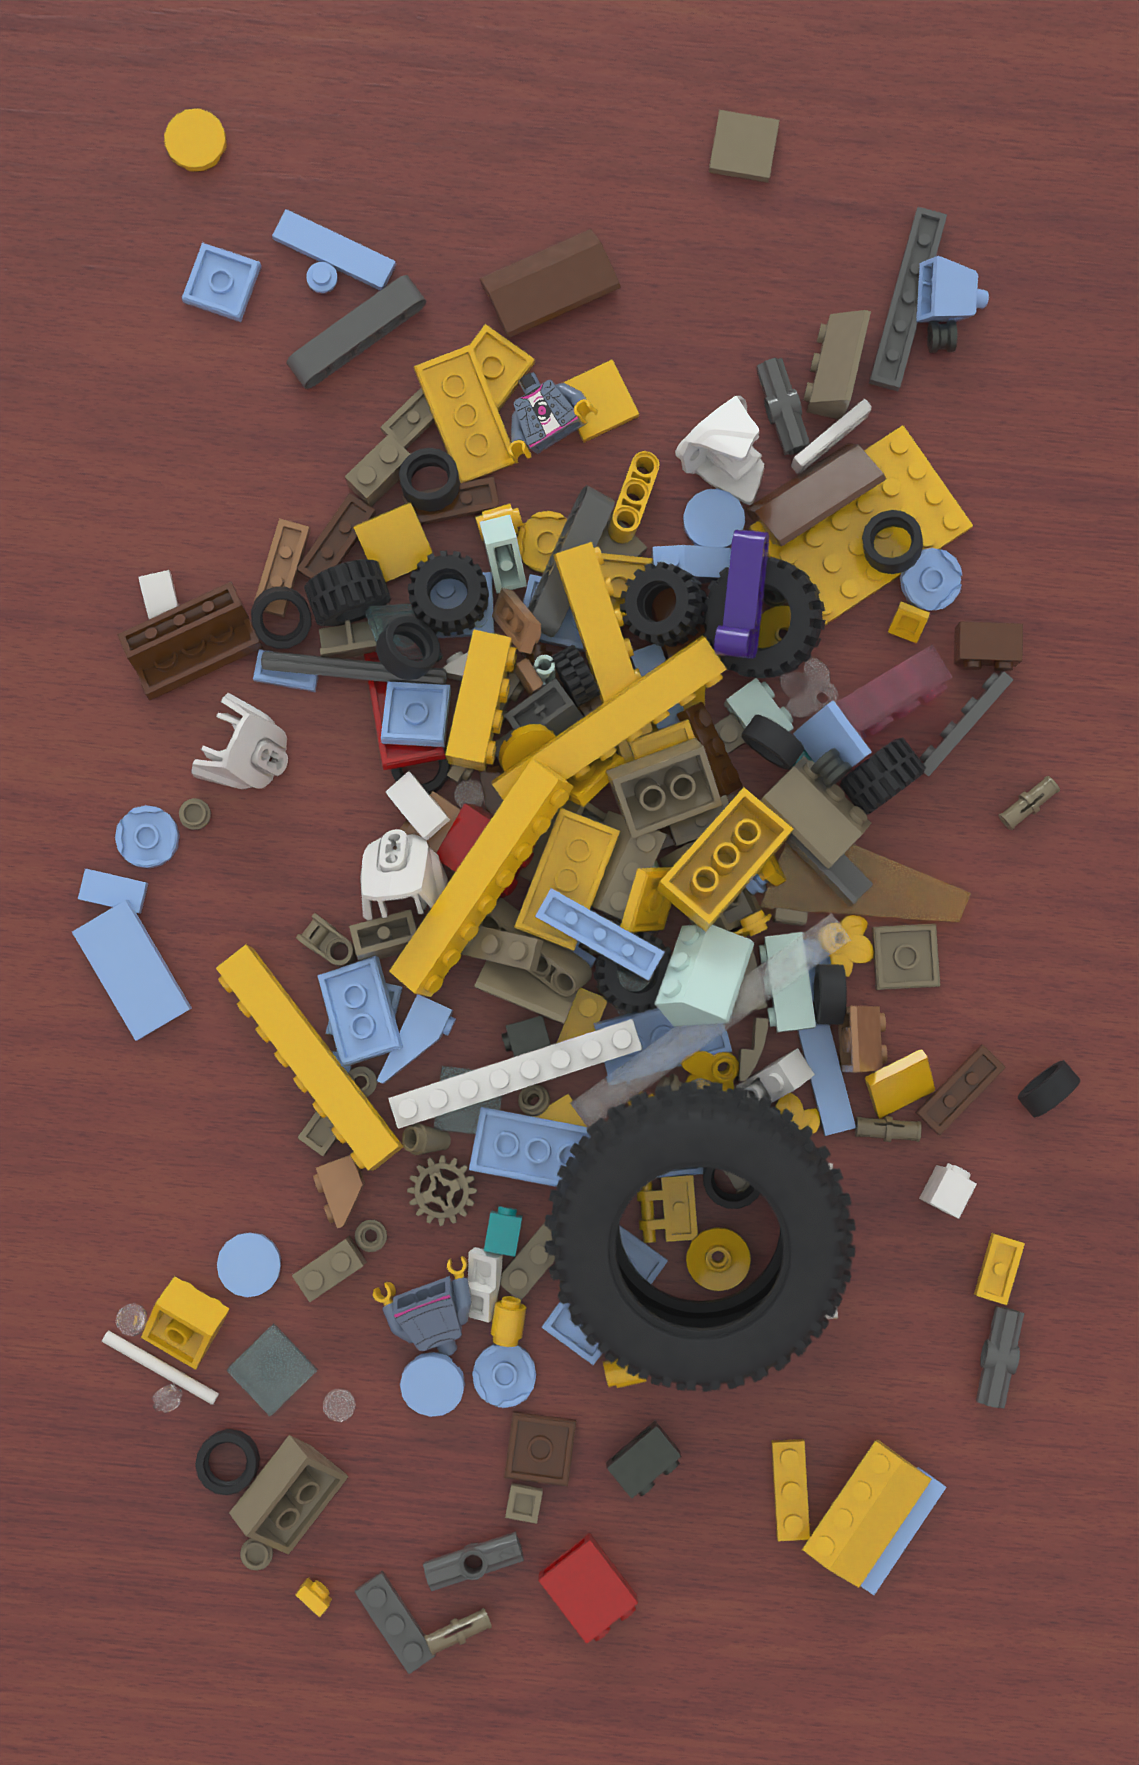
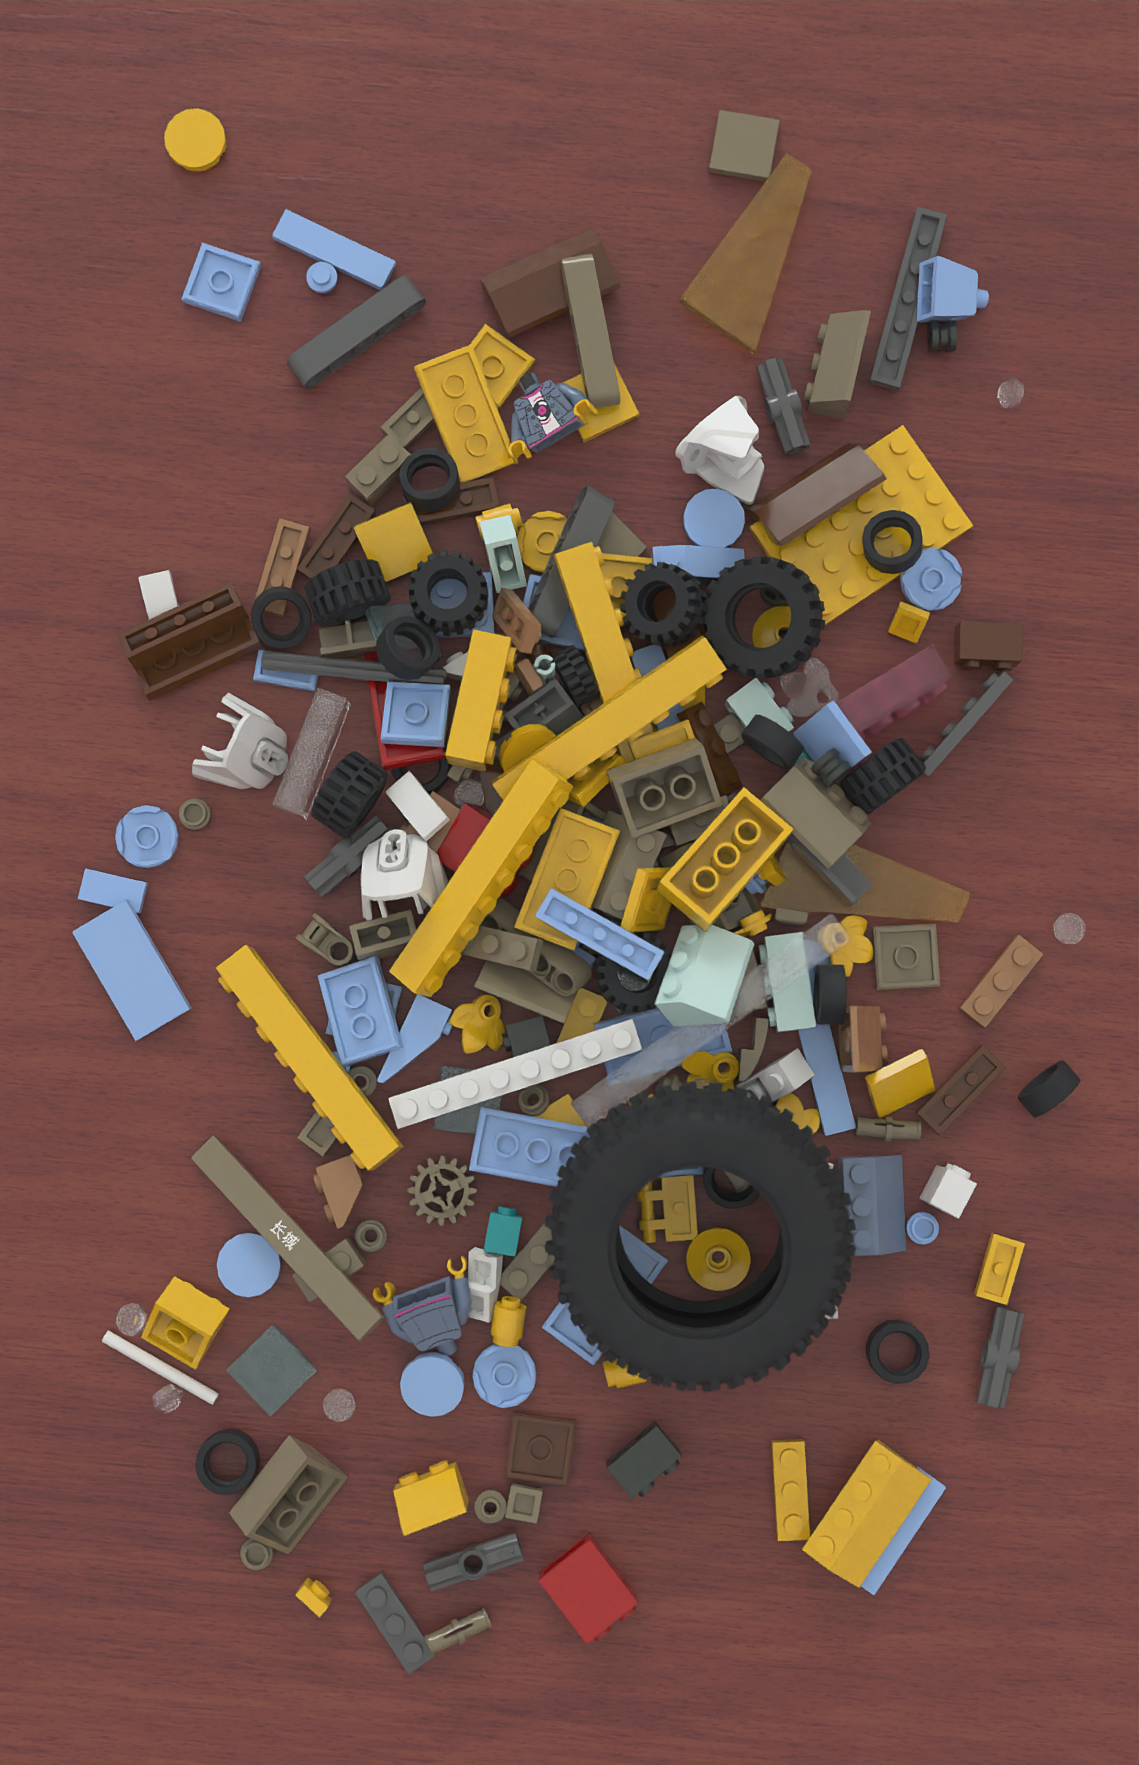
(288, 1238): none -> dark tan tile
(311, 753): none -> clear brick
(345, 858): none -> dark grey piece
(349, 794): none -> black tyre
(424, 1139): dark tan cone -> none
(430, 1497): none -> yellow slope
(478, 1028): none -> yellow plate
(490, 1496): none -> dark tan plate
(590, 331): none -> dark tan beam
(637, 484): yellow beam -> none
(742, 273): none -> clear yellow wing
(744, 595): dark purple beam -> none
(831, 436): white tile -> none
(877, 1202): none -> sand blue slope
(921, 1358): none -> black tyre
(922, 1228): none -> light blue plate
(1000, 981): none -> medium nougat plate
(1010, 393): none -> clear plate
(1029, 802): dark tan pin -> none
(1069, 928): none -> clear plate

